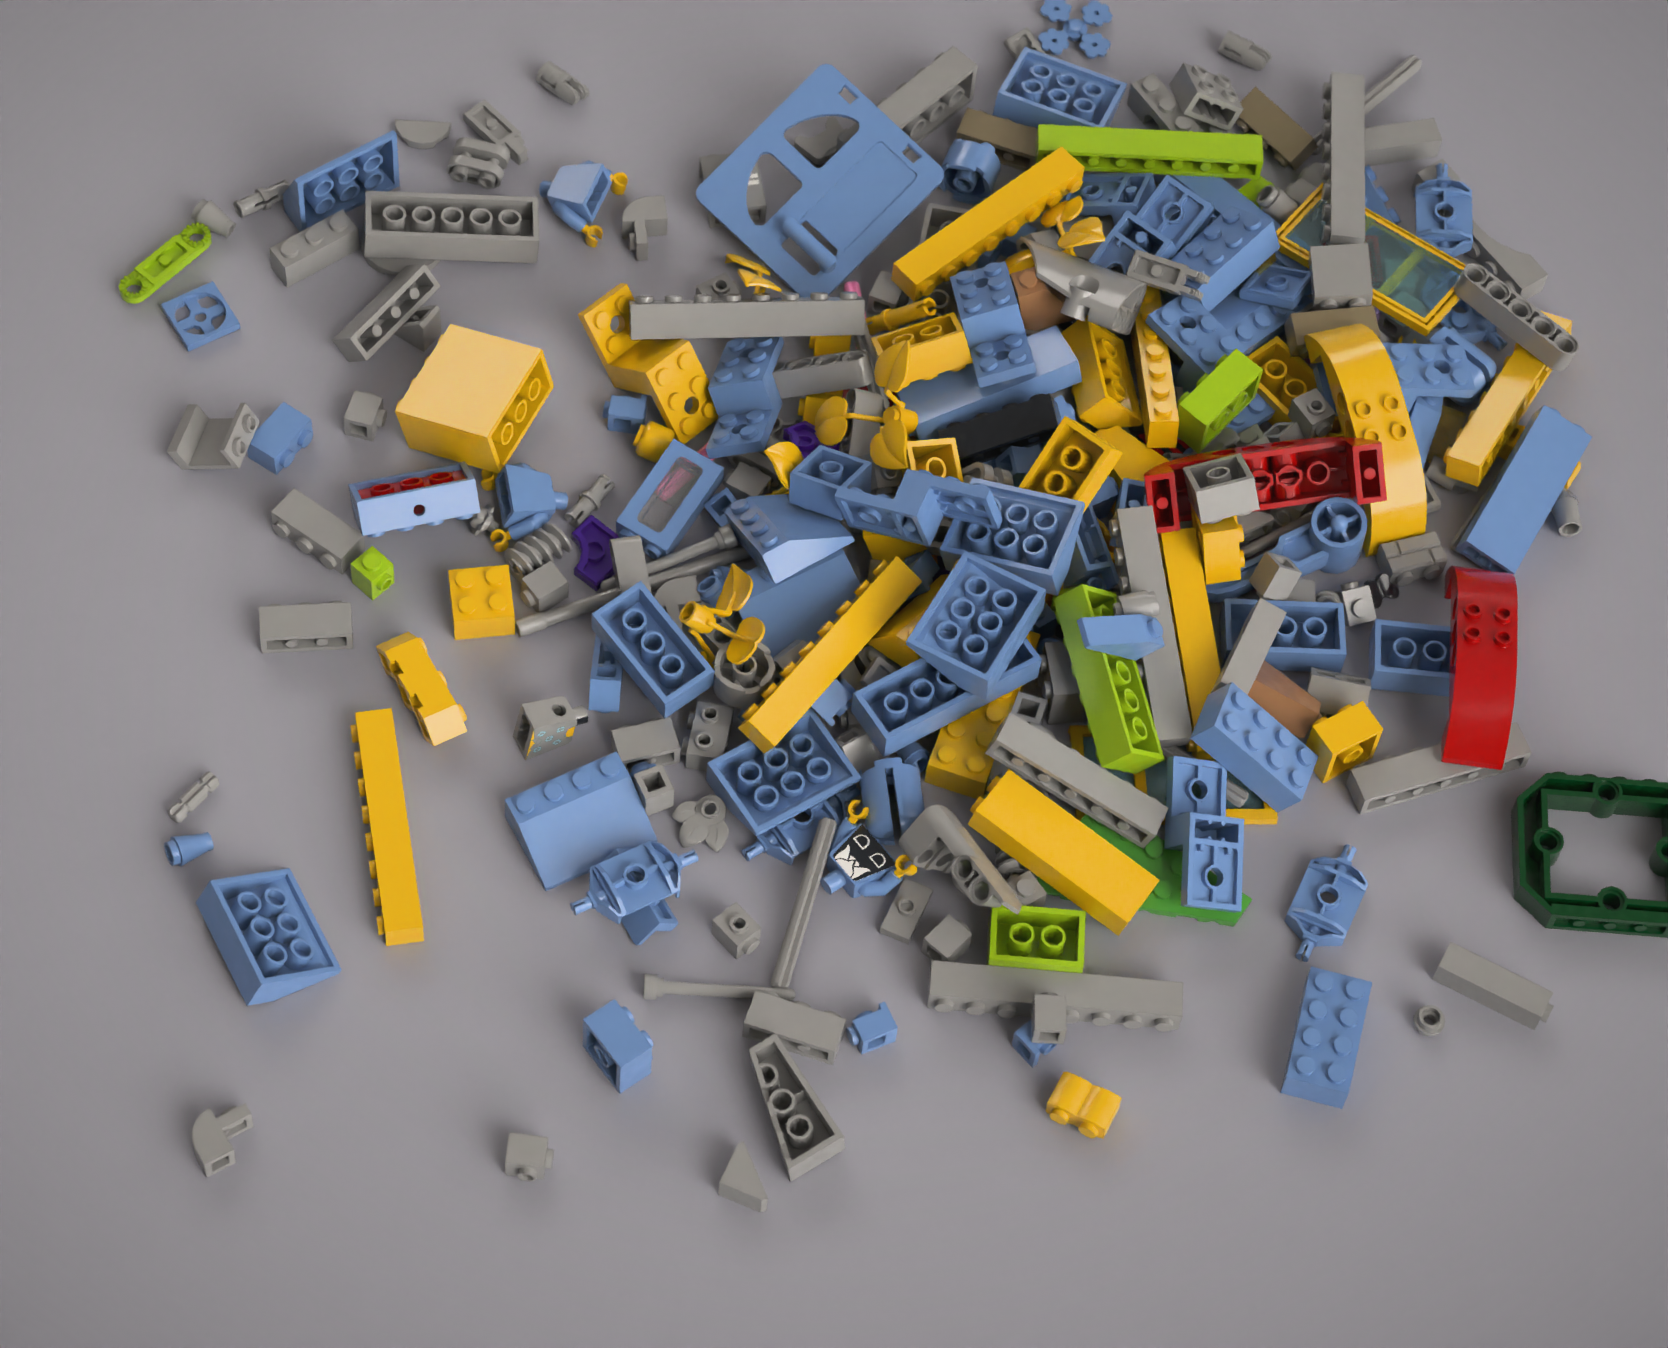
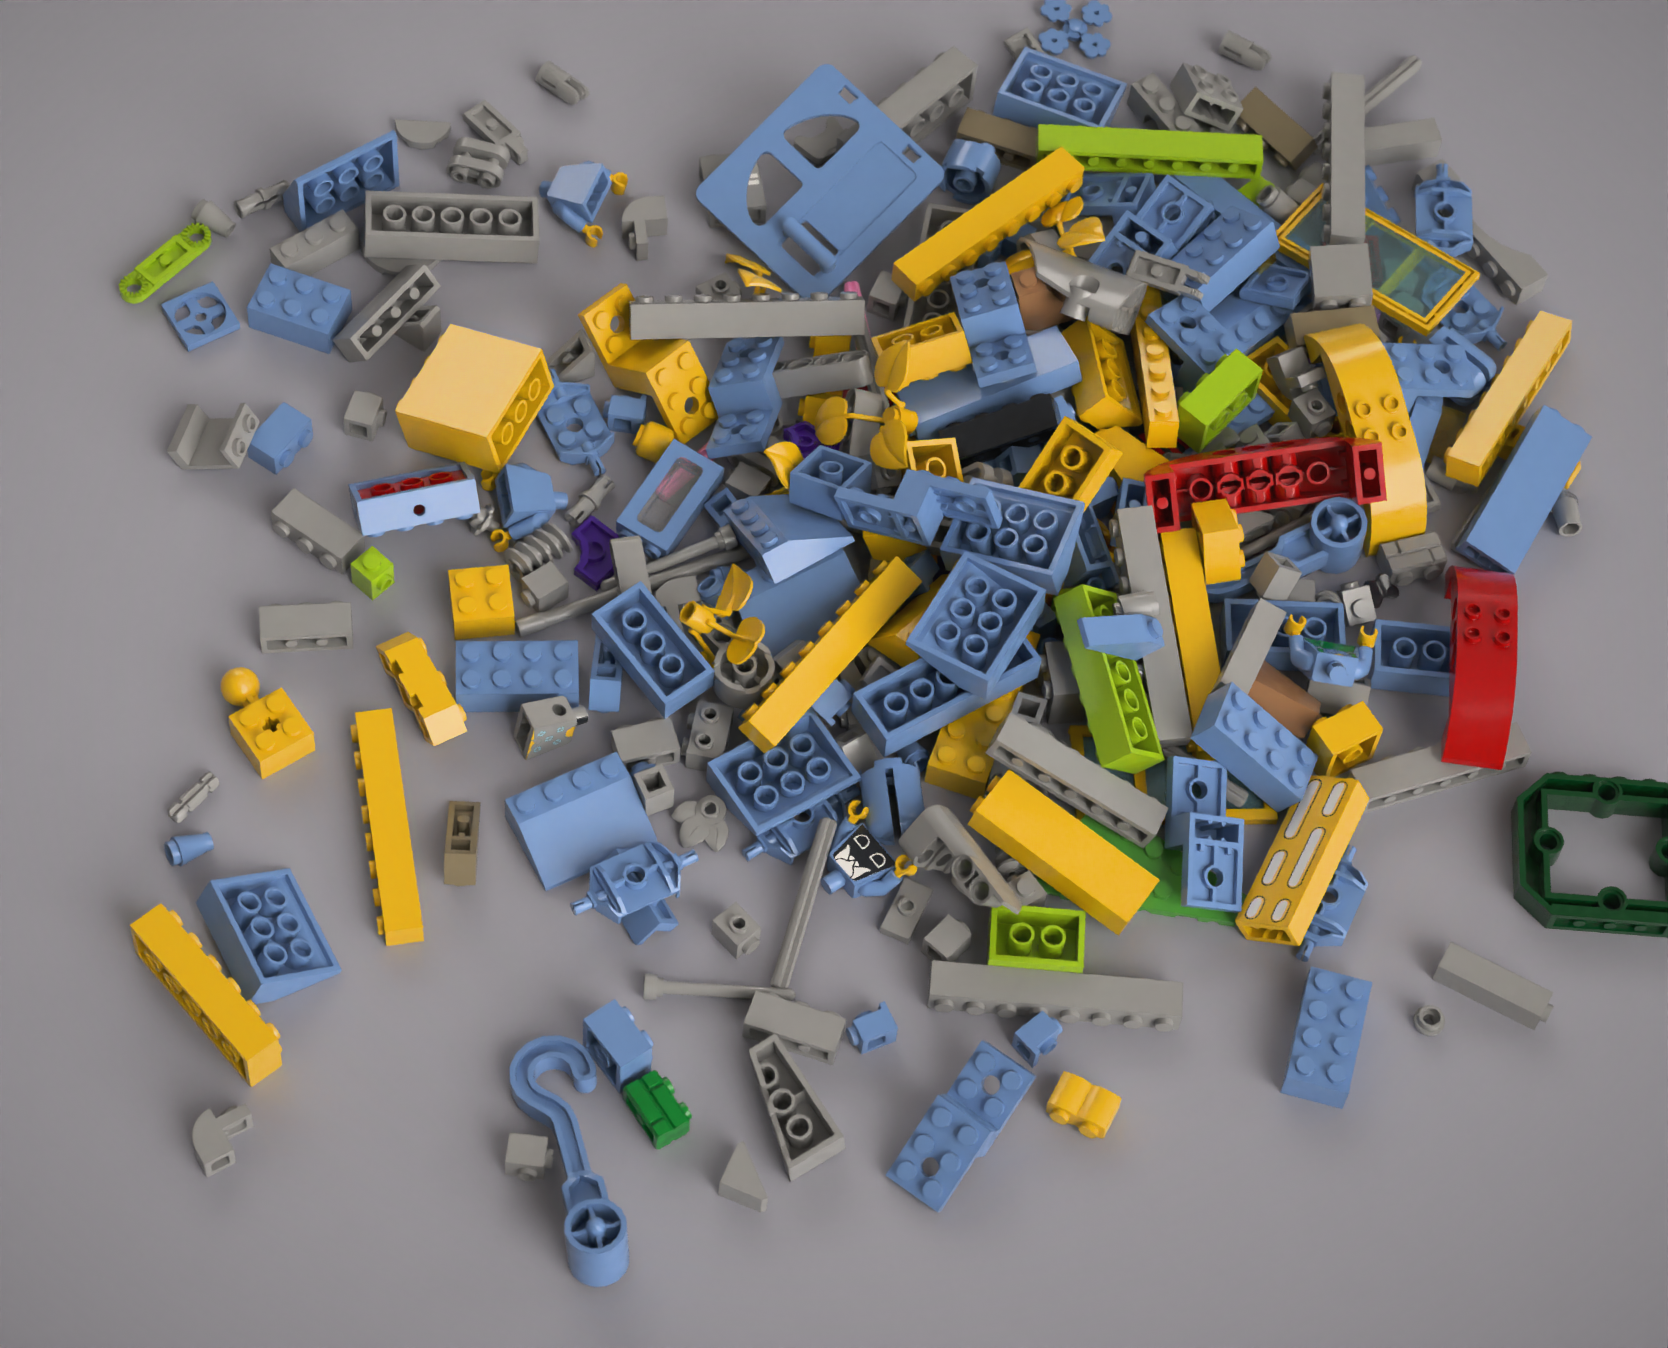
(207, 994): none -> yellow brick
(266, 728): none -> yellow brick
(299, 308): none -> medium blue brick
(462, 843): none -> dark tan slope
(511, 673): none -> medium blue brick
(570, 405): none -> medium blue plate
(574, 359): none -> light grey slope
(594, 1225): none -> medium blue piece
(657, 1109): none -> green brick
(891, 319): yellow pin -> none
(960, 1126): none -> medium blue bracket
(1048, 1018): light grey brick -> none
(1221, 488): light grey brick -> none
(1294, 373): none -> light grey brick
(1302, 861): none -> yellow brick
(1328, 660): none -> medium blue torso
(1516, 317): light grey beam -> none

